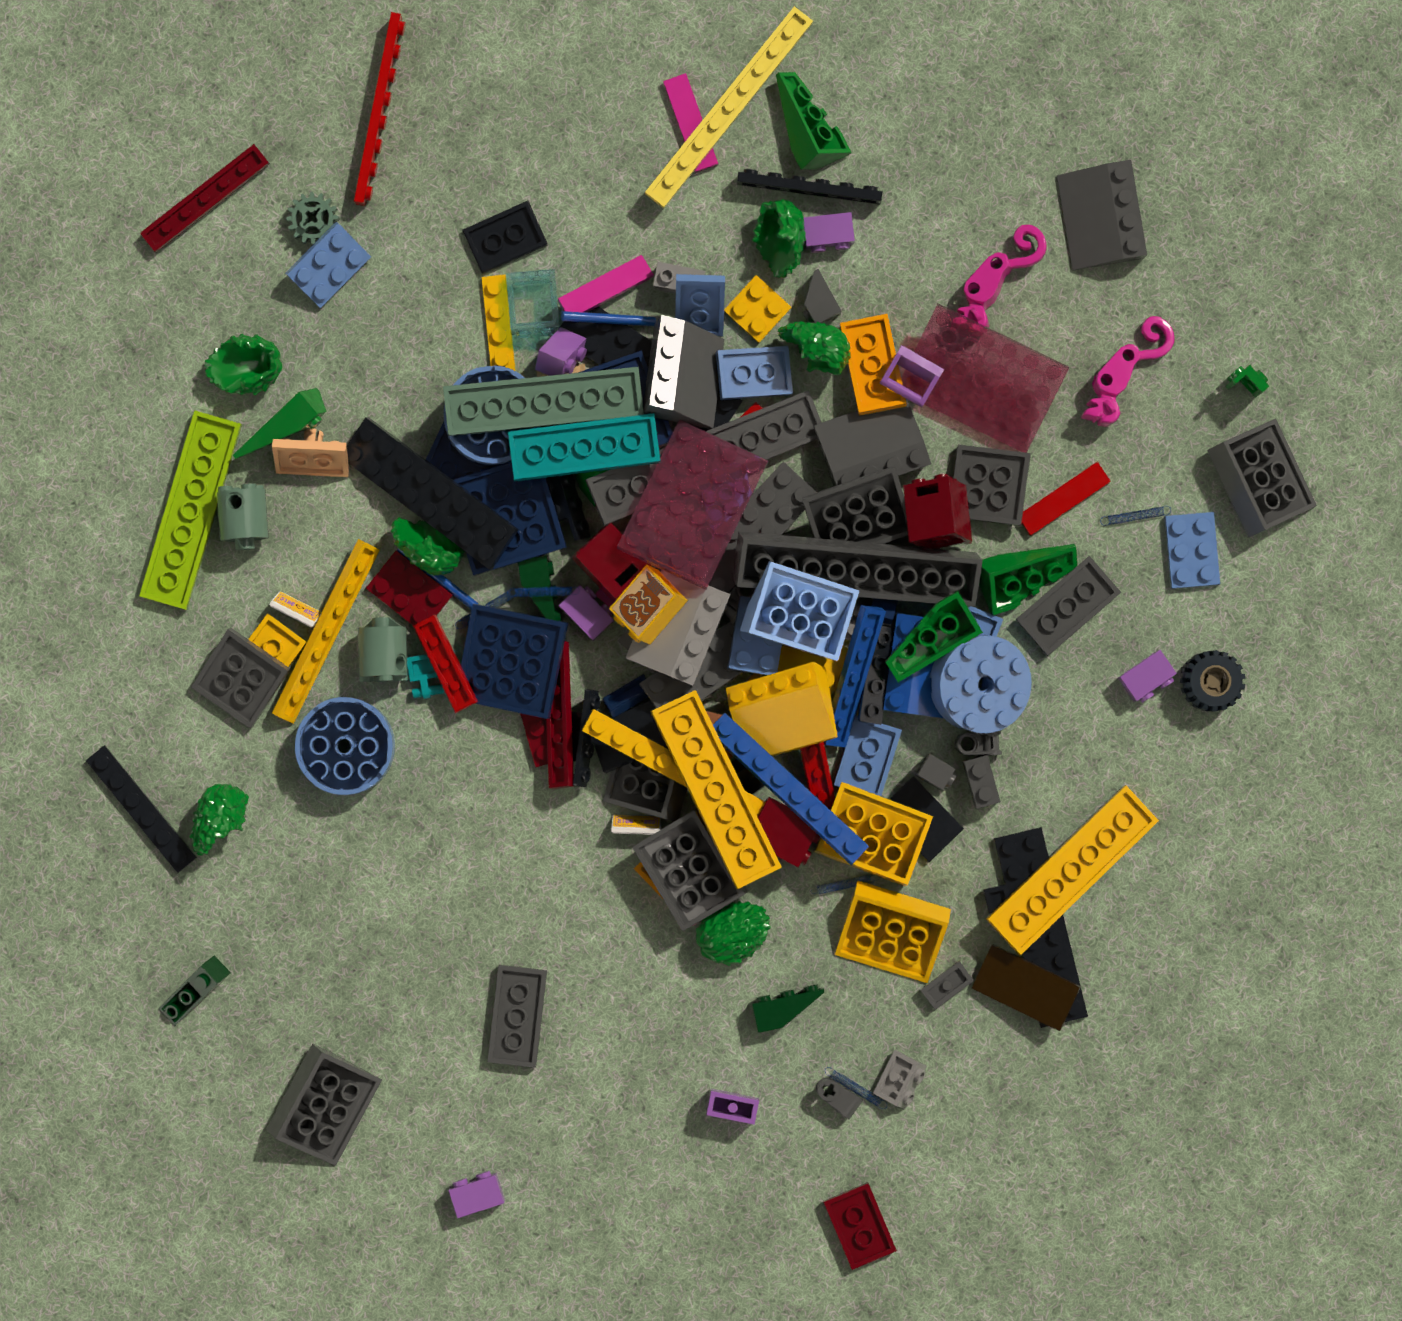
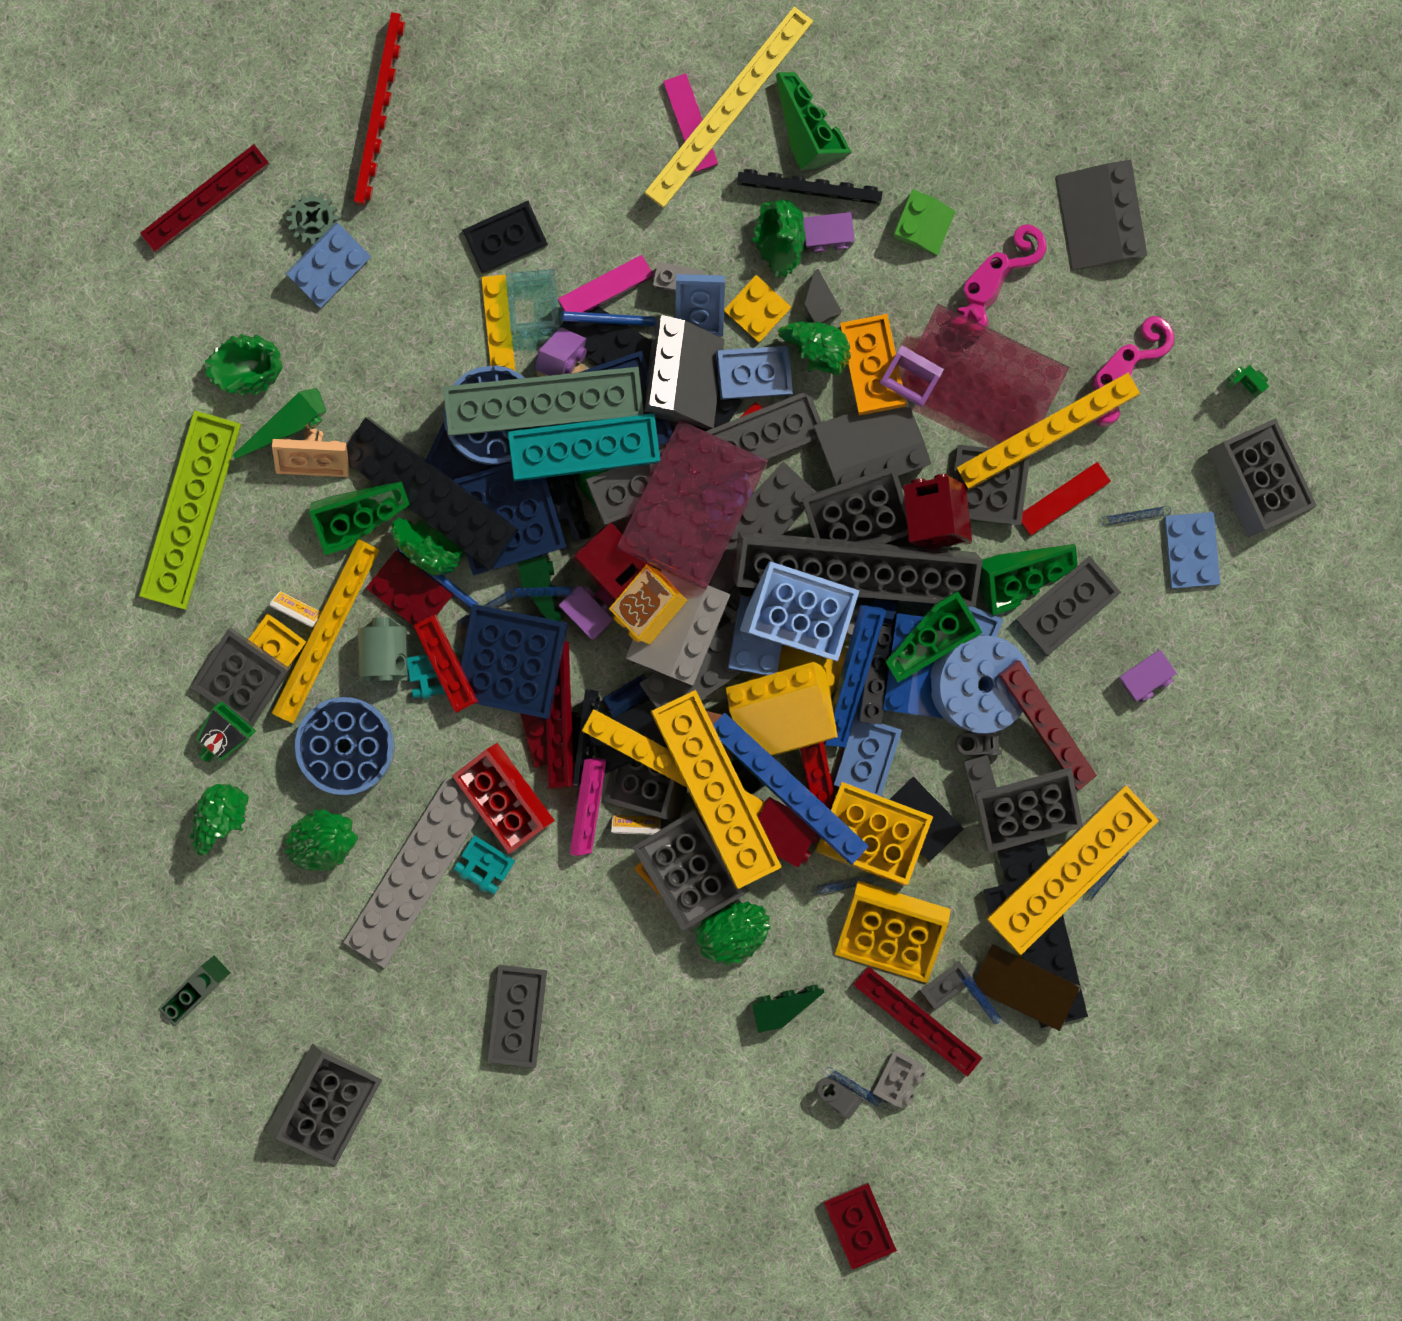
(141, 809): black plate -> none
(222, 733): none -> torso
(242, 515): sand green cylinder -> none
(320, 840): none -> green hair
(351, 515): none -> green wedge
(414, 874): none -> light grey plate
(476, 1194): medium lavender brick -> none
(487, 858): none -> teal plate
(503, 798): none -> red slope
(588, 806): none -> dark pink tile
(732, 1106): medium lavender brick -> none
(917, 1021): none -> dark red plate
(924, 222): none -> bright green slope
(936, 772): dark grey brick -> none
(983, 999): none -> blue piece
(1028, 810): none -> dark grey slope
(1046, 723): none -> dark red plate
(1048, 431): none -> yellow plate
(1110, 875): none -> blue piece
(1212, 681): black wheel -> none

